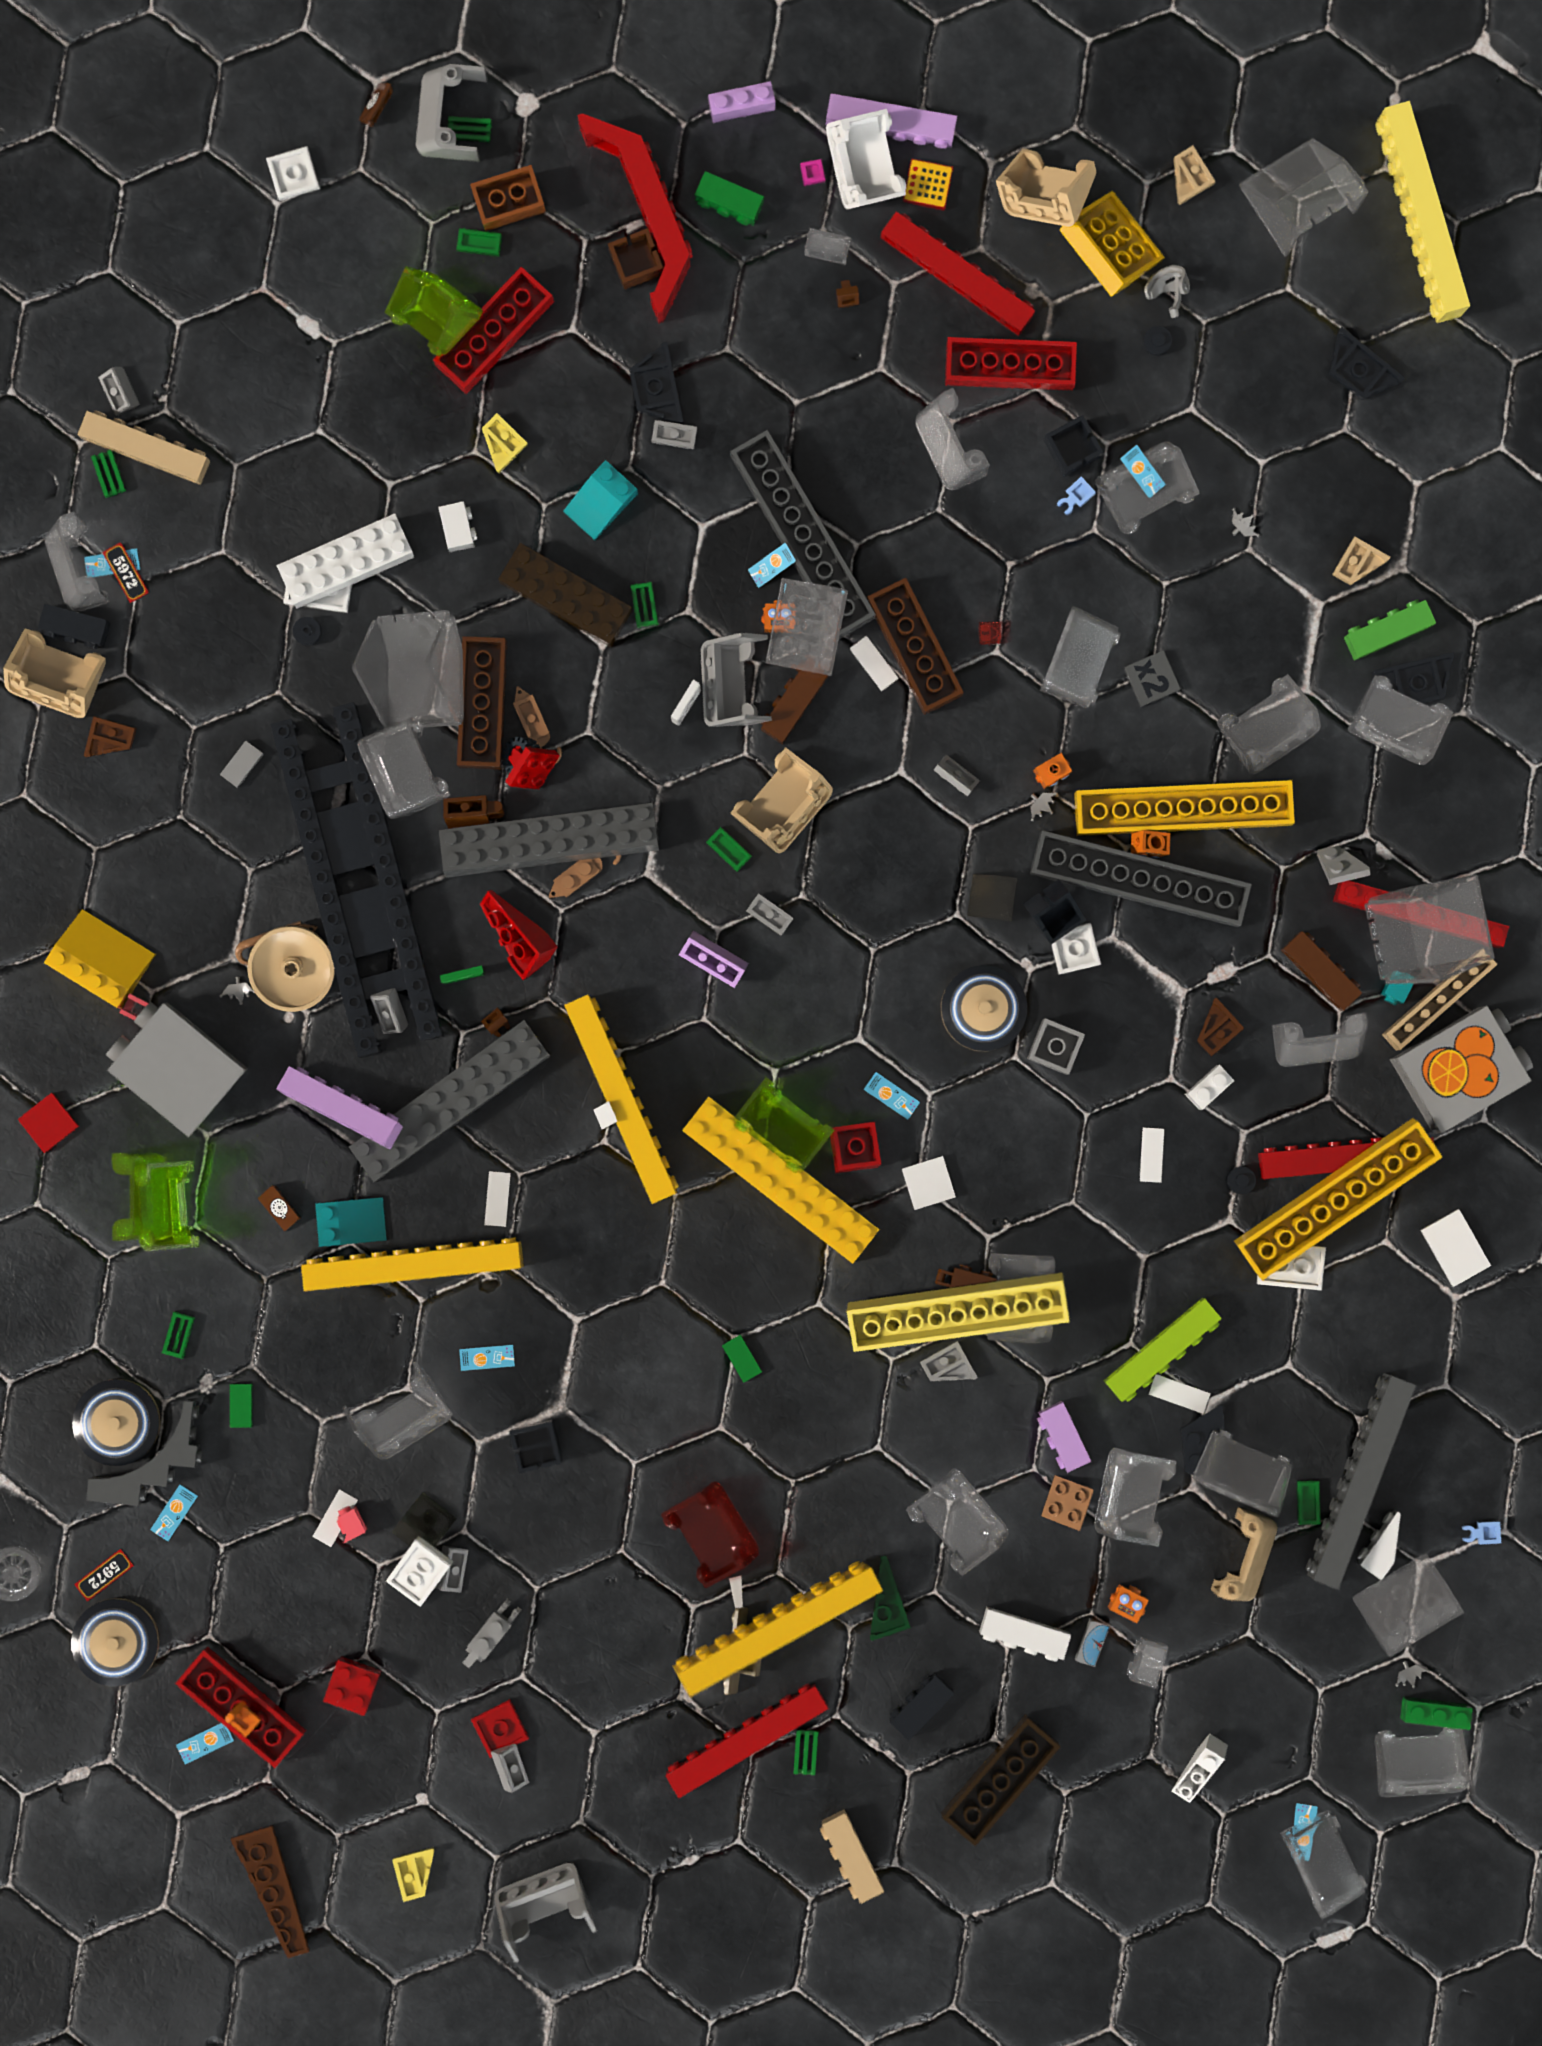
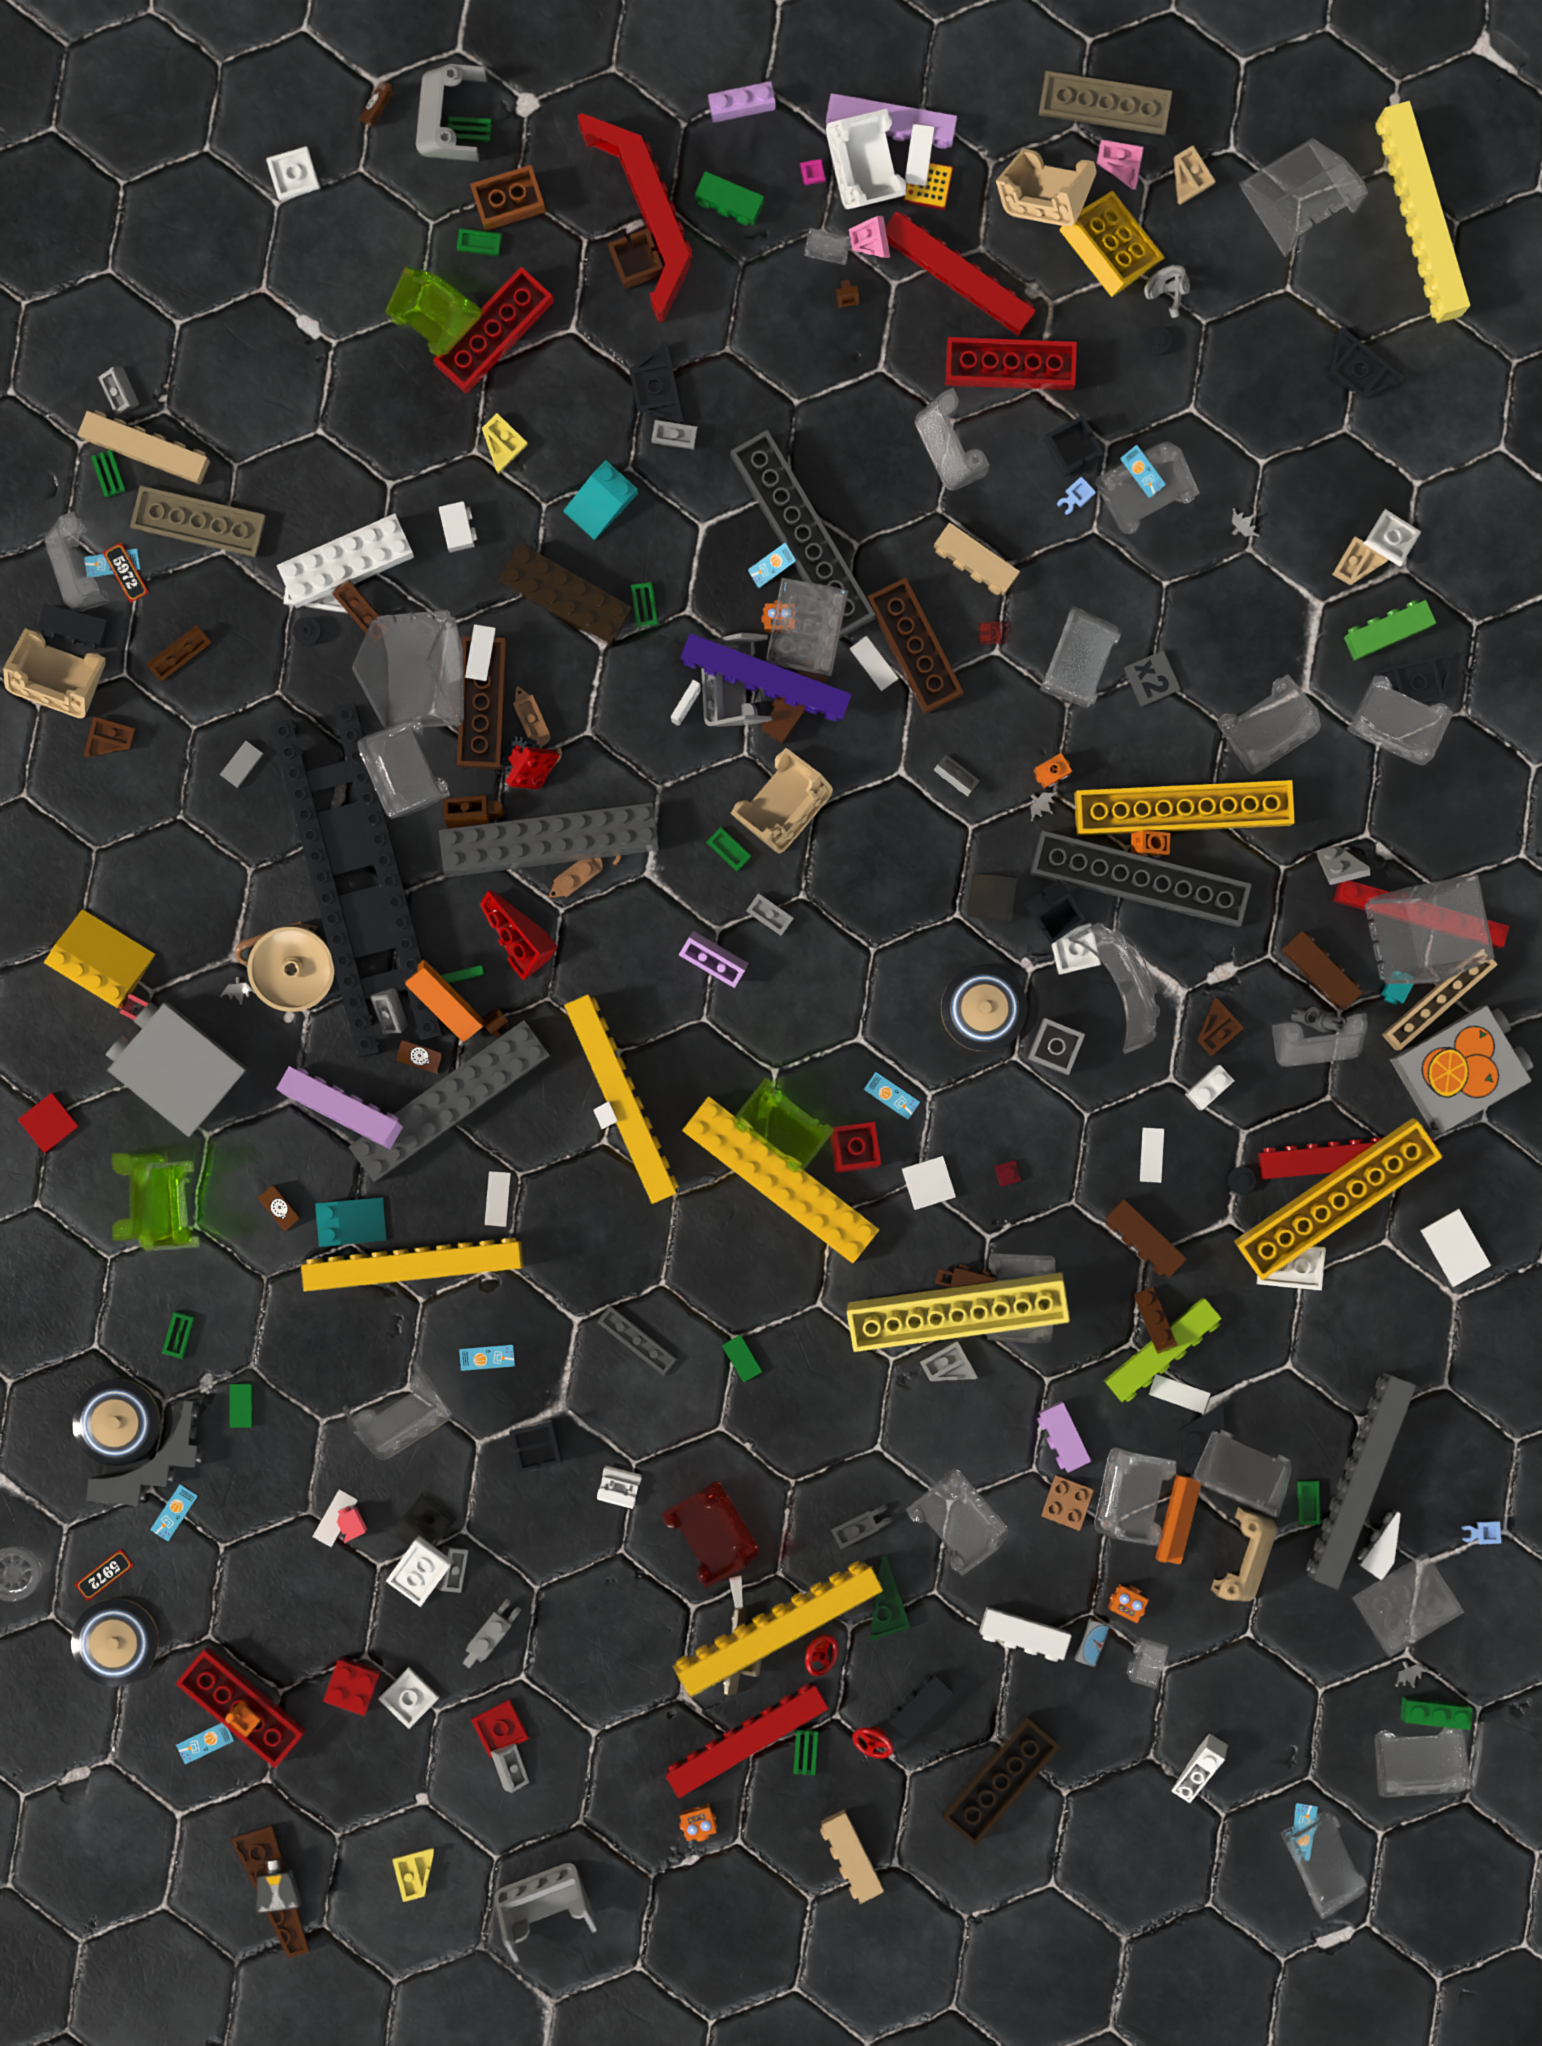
(178, 653): none -> reddish brown plate
(198, 521): none -> dark tan plate
(277, 1888): none -> dark grey torso
(355, 604): none -> reddish brown plate
(409, 1697): none -> white tile
(419, 1056): none -> reddish brown slope
(444, 1002): none -> orange panel
(480, 652): none -> white sticker
(619, 1487): none -> white piece
(637, 1340): none -> dark grey tile
(698, 1822): none -> orange head
(765, 677): none -> dark purple brick
(818, 1652): none -> red piece
(859, 1527): none -> dark grey hinge
(870, 237): none -> bright pink wing
(874, 1738): none -> red piece
(919, 154): none -> white sticker
(976, 559): none -> tan brick
(1007, 1173): none -> dark red plate
(1105, 103): none -> dark tan plate
(1121, 161): none -> bright pink wing
(1131, 978): none -> clear windscreen
(1145, 1238): none -> reddish brown brick
(1155, 1320): none -> reddish brown plate
(1178, 1520): none -> orange panel
(1318, 1019): none -> dark grey pin
(1392, 537): none -> white tile

